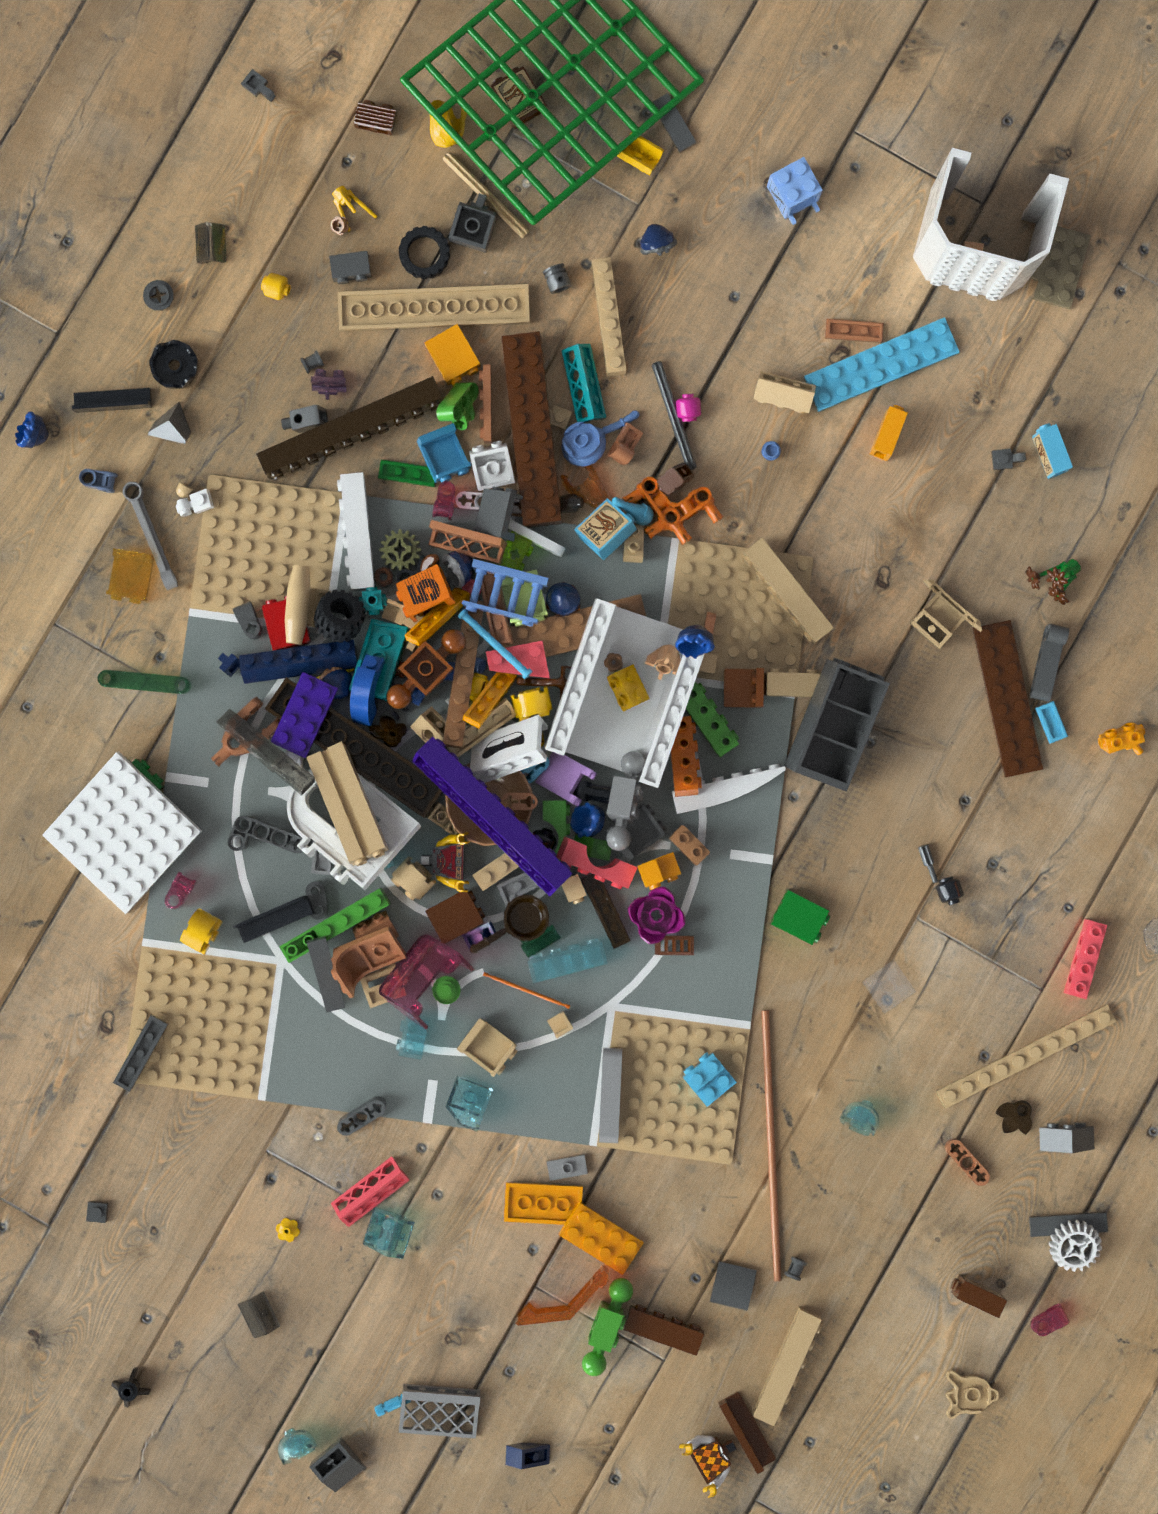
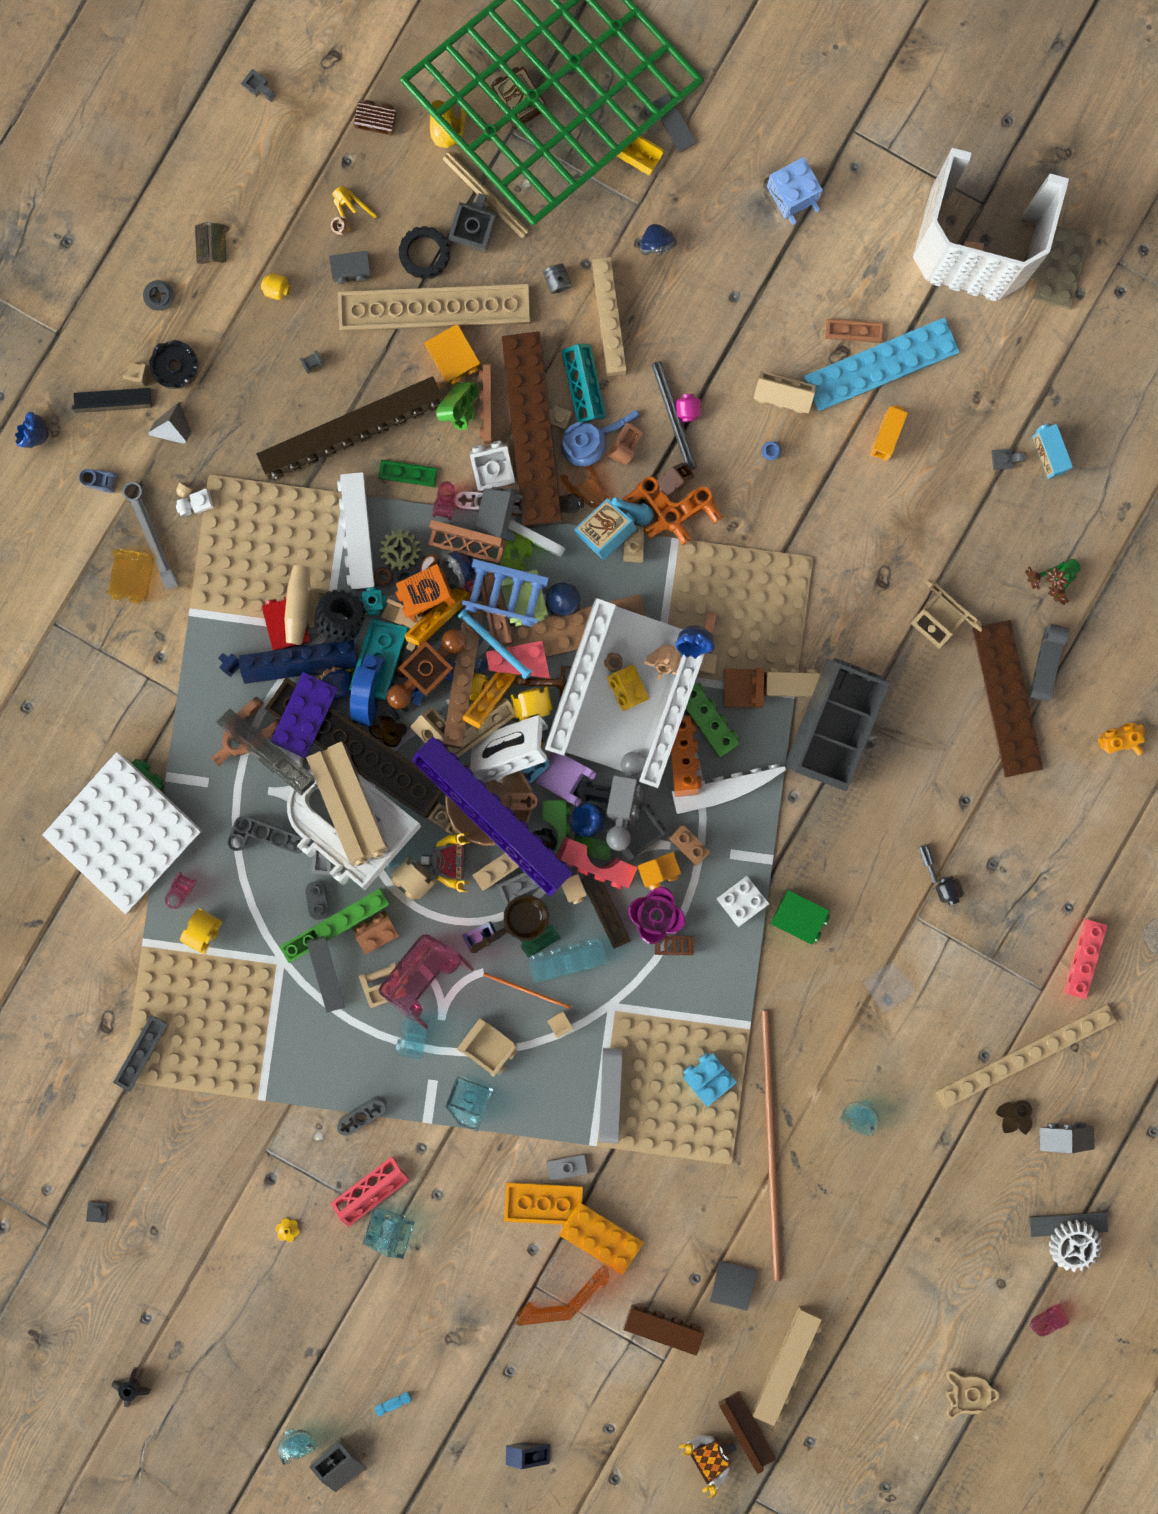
(137, 374): none -> tan panel
(144, 682): clear green piece -> none
(246, 618): dark grey piece -> none
(259, 1315): clear smoke panel -> none
(275, 918): black panel -> none
(310, 416): dark grey torso -> none
(328, 385): clear purple hips -> none
(364, 956): nougat bracket -> none
(443, 453): dark azure panel -> none
(443, 1395): light grey fence -> none
(446, 990): bright green plate -> none
(455, 916): reddish brown brick -> none
(606, 1326): bright green brick -> none
(742, 901): none -> white hinge
(788, 591): tan brick -> none
(795, 1268): dark grey bush -> none
(978, 1295): reddish brown brick -> none
(980, 1169): nougat beam -> none
(1051, 722): medium azure plate -> none

